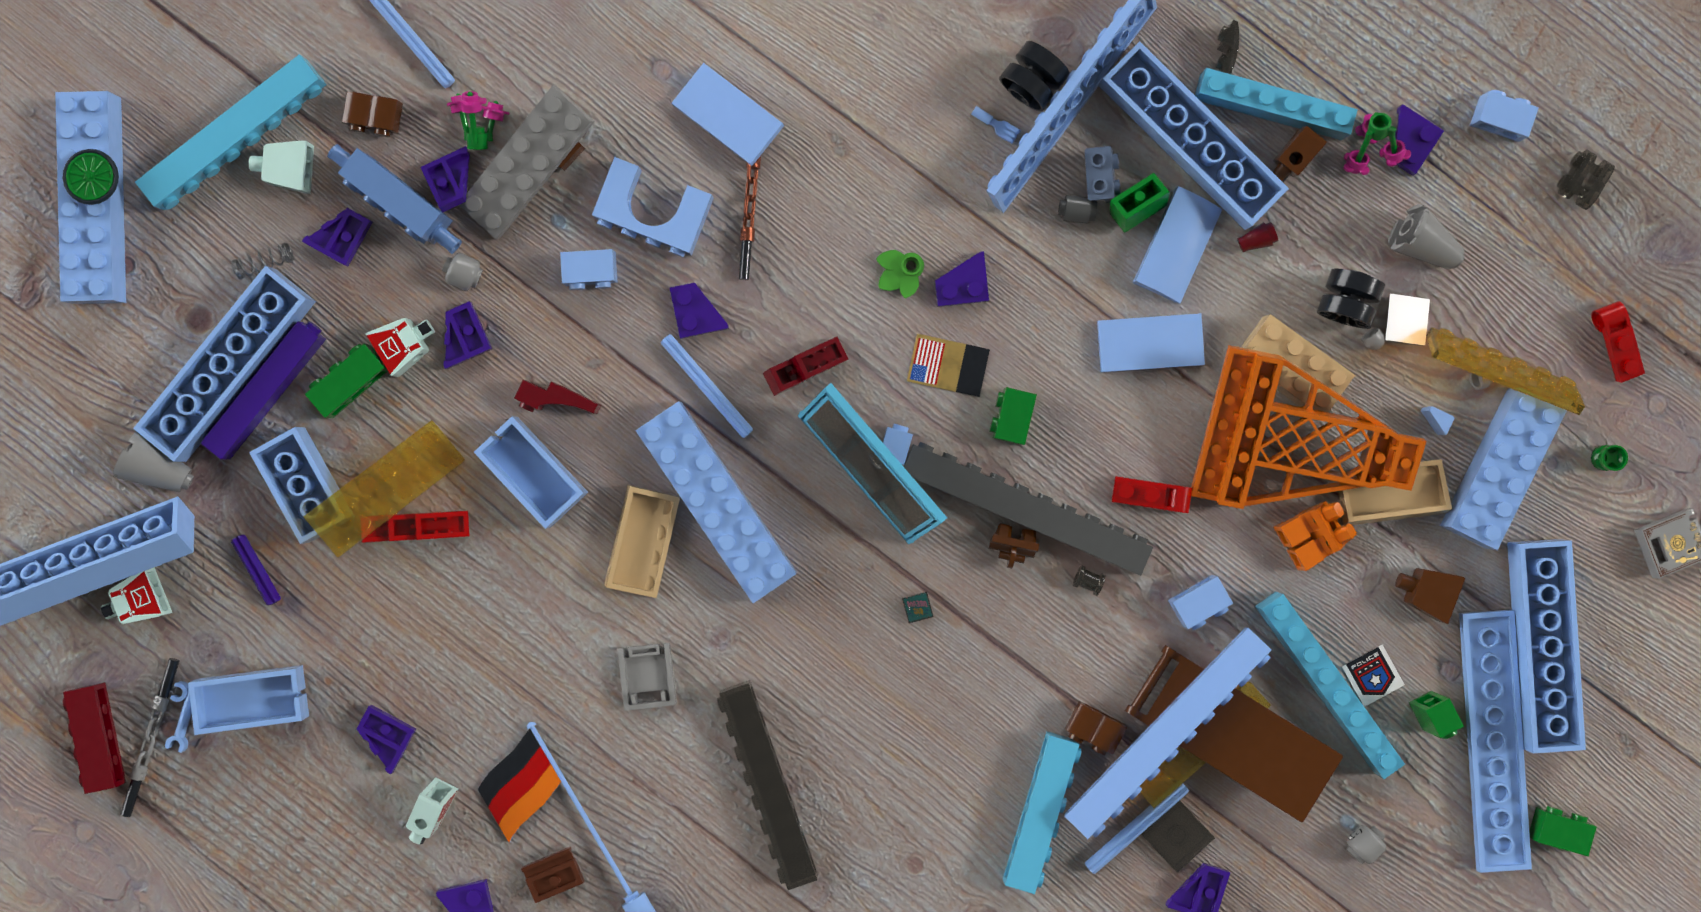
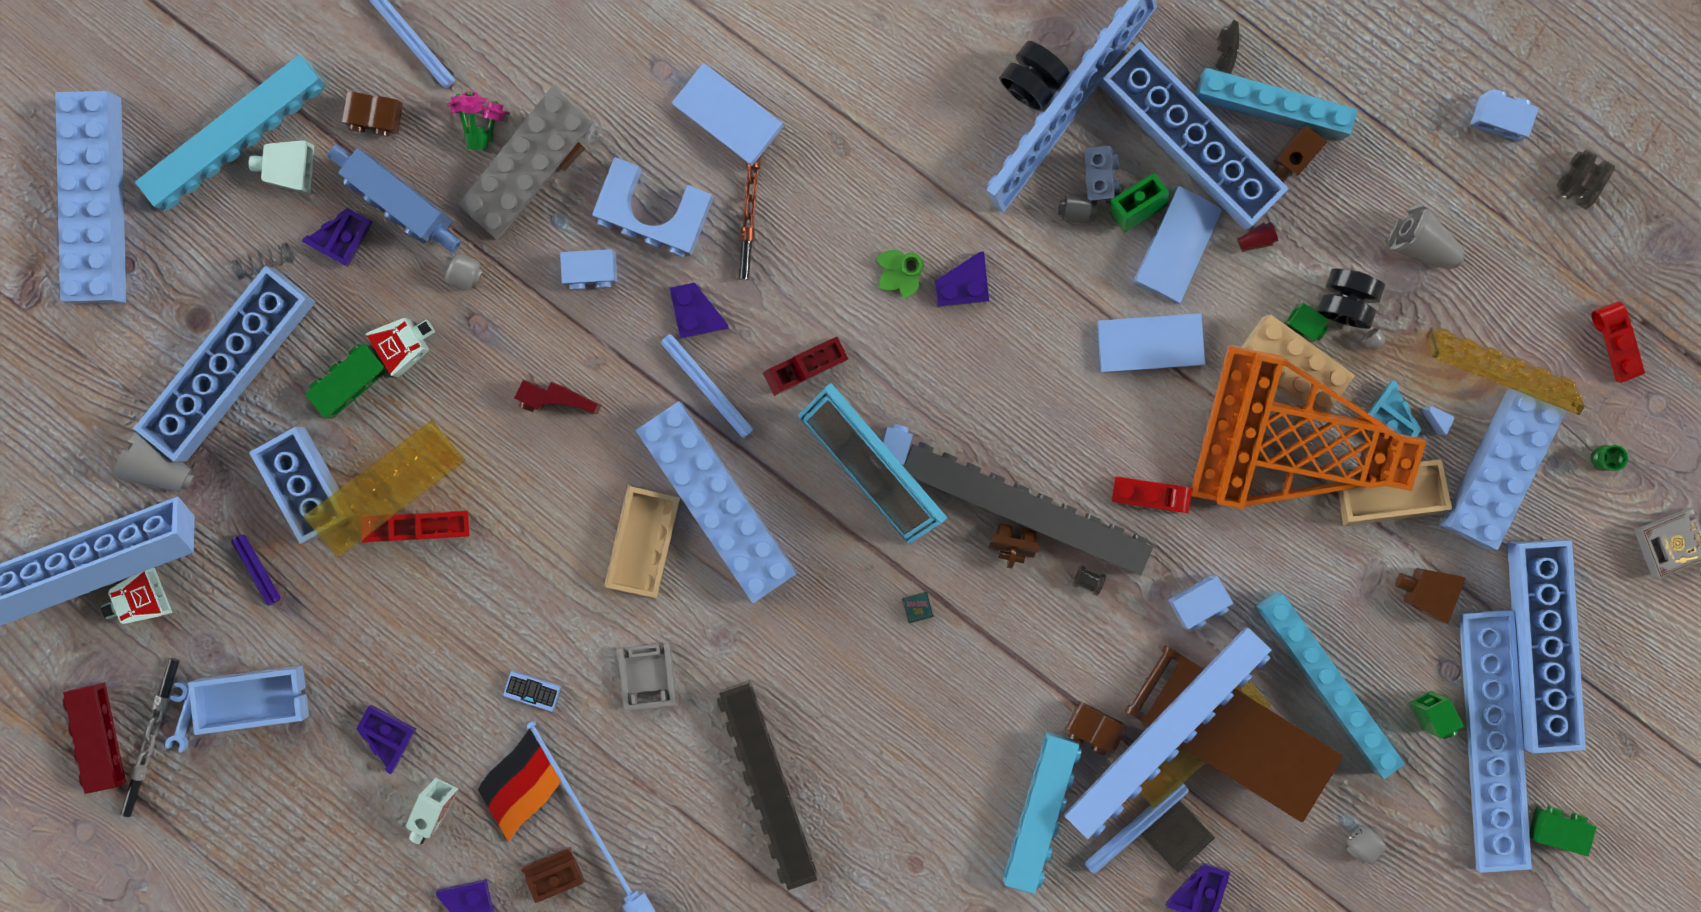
(90, 176): green wheel -> none
(264, 390): dark purple brick -> none
(448, 178): dark purple wing -> none
(464, 335): dark purple wing -> none
(531, 472): light blue piece -> none
(532, 690): none -> tile
(948, 365): sticker -> none
(1002, 128): light blue piece -> none
(1013, 415): green brick -> none
(1307, 322): none -> green brick
(1314, 534): orange hips -> none
(1373, 675): sticker -> none
(1374, 129): plant -> none
(1394, 411): none -> medium azure wing
(1407, 319): white sticker -> none
(1418, 136): dark purple wing -> none
(1479, 382): light grey hinge -> none

